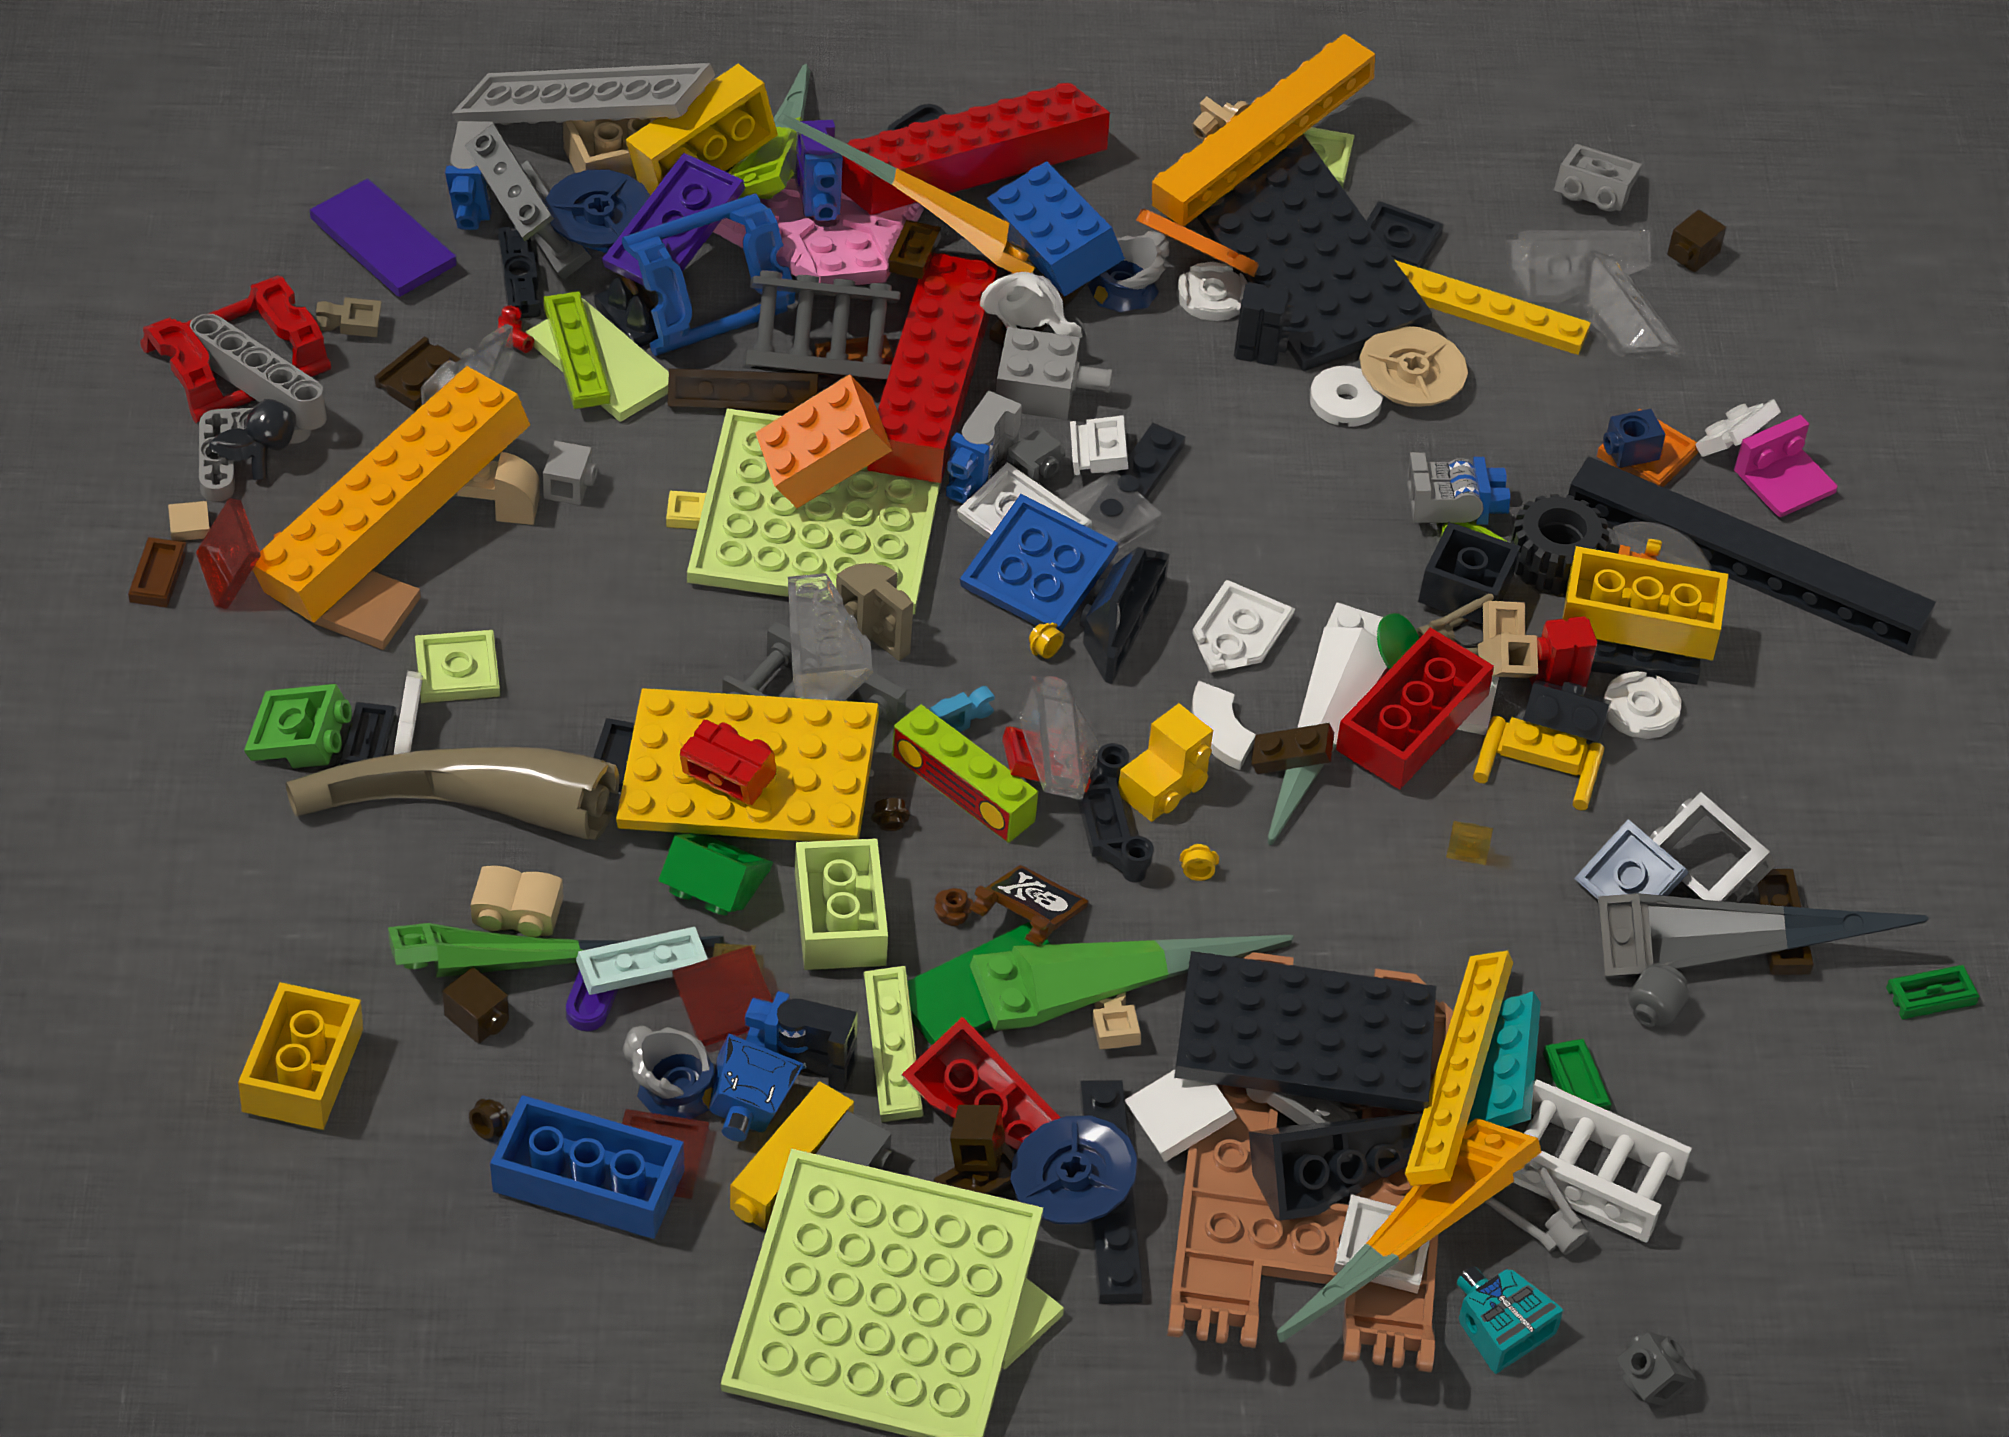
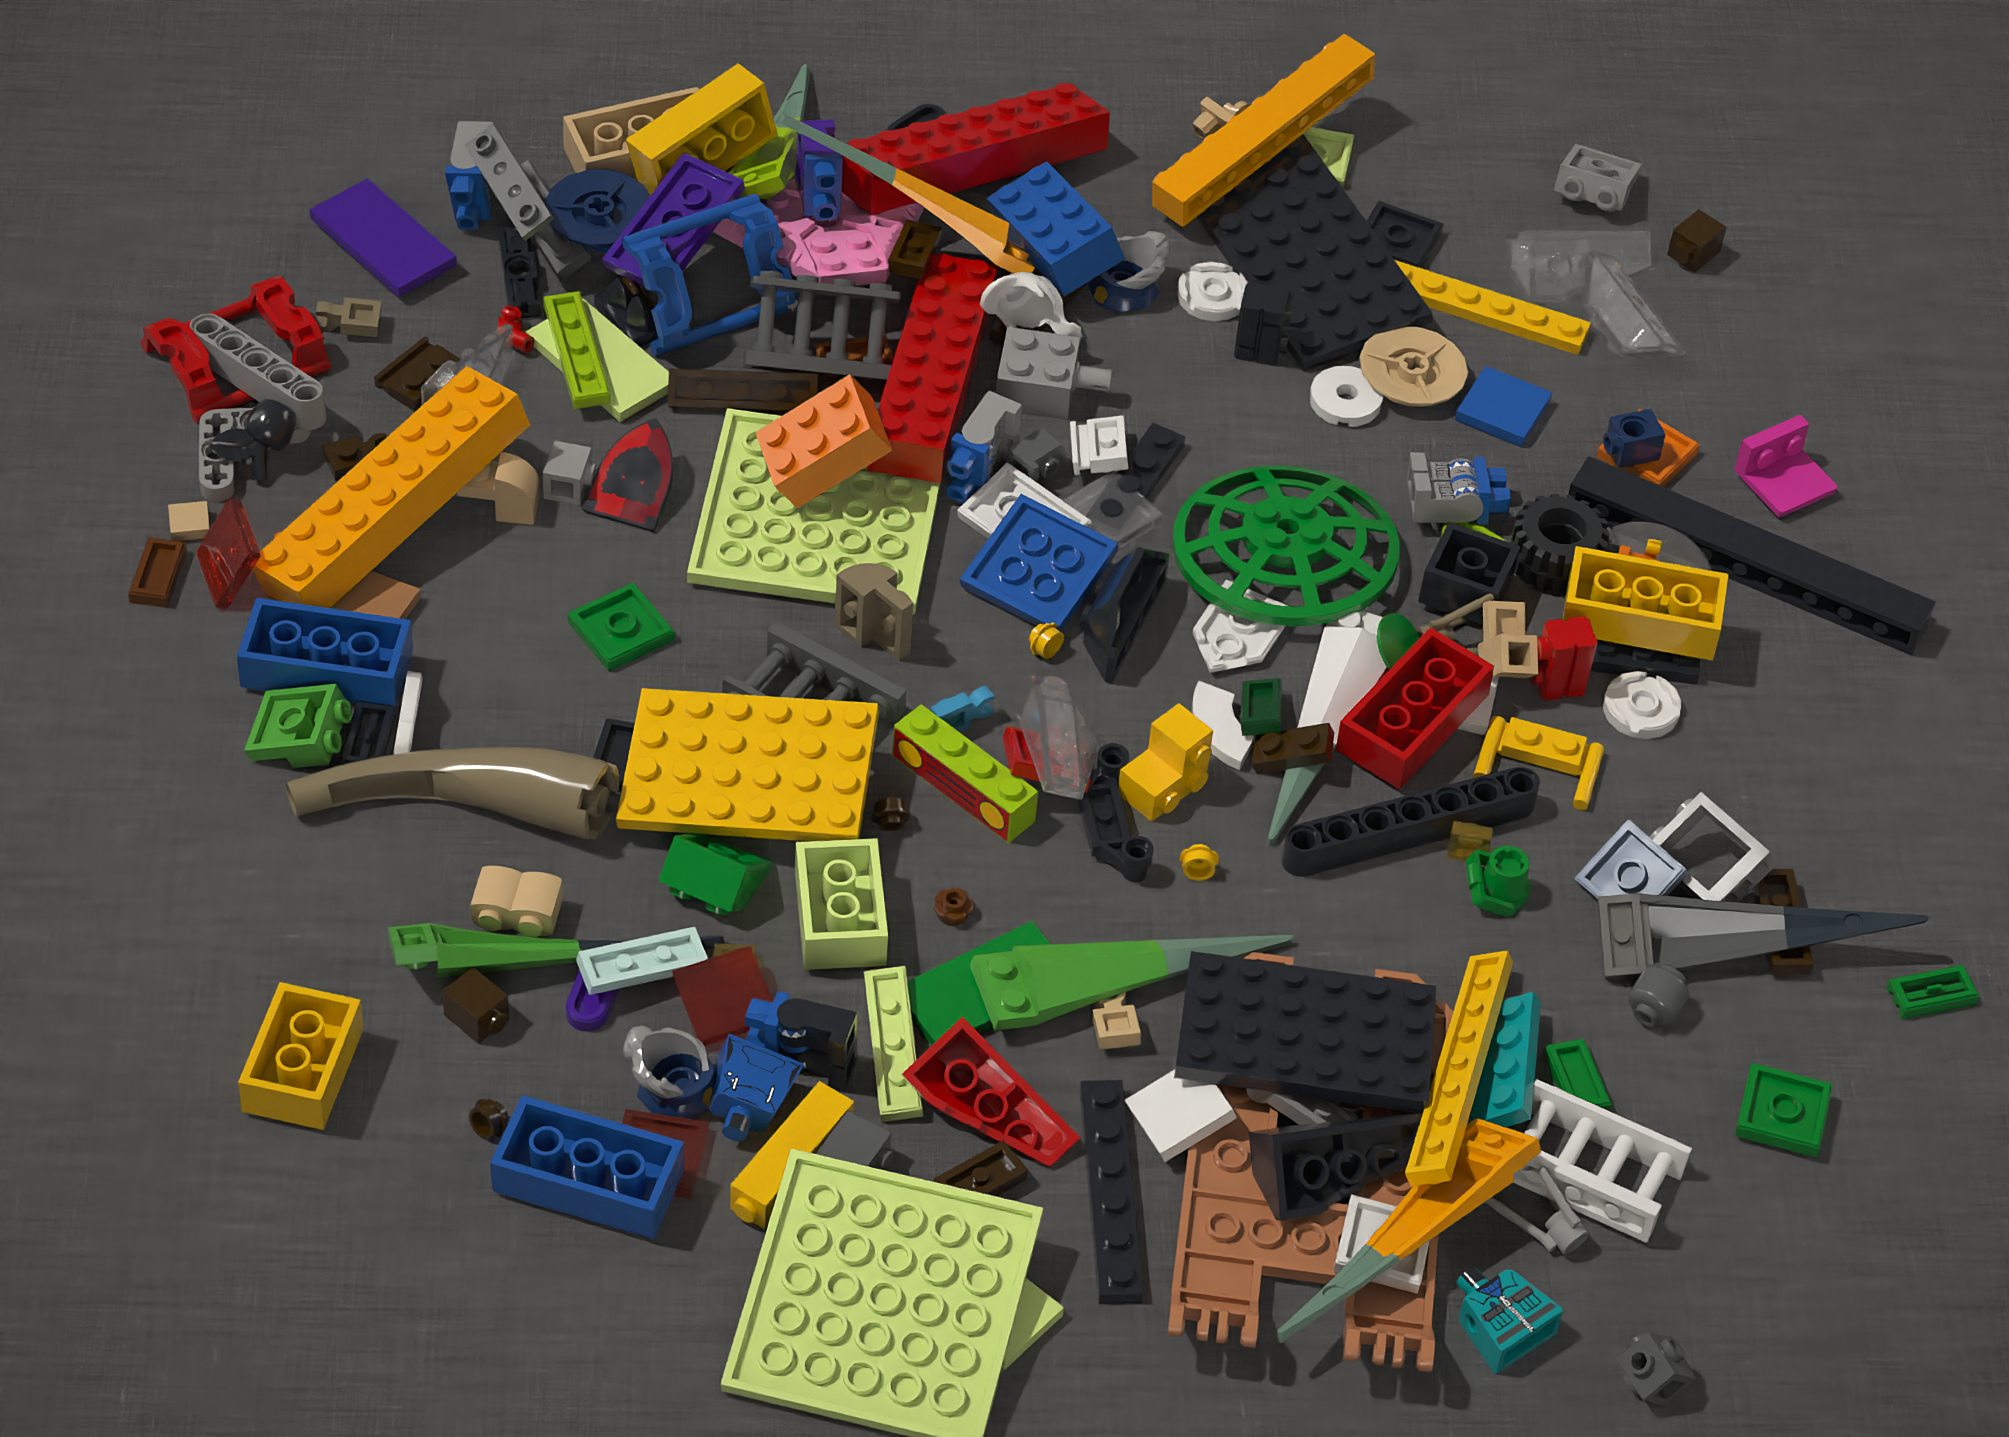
(317, 646): none -> blue brick
(346, 453): none -> dark brown plate
(457, 666): yellowish green tile -> none
(585, 94): light grey plate -> none
(620, 626): none -> green tile
(634, 478): none -> shield
(684, 509): light yellow tile -> none
(728, 761): red brick -> none
(826, 645): clear wedge -> none
(977, 1138): dark brown brick -> none
(1032, 897): flag -> none
(1072, 1145): dark blue piece -> none
(1197, 242): orange tile -> none
(1261, 706): none -> dark green tile
(1269, 544): none -> green dish
(1408, 821): none -> black beam
(1503, 406): none -> blue tile
(1503, 883): none -> green piece
(1567, 709): black brick -> none
(1740, 424): white plate -> none
(1783, 1109): none -> green plate

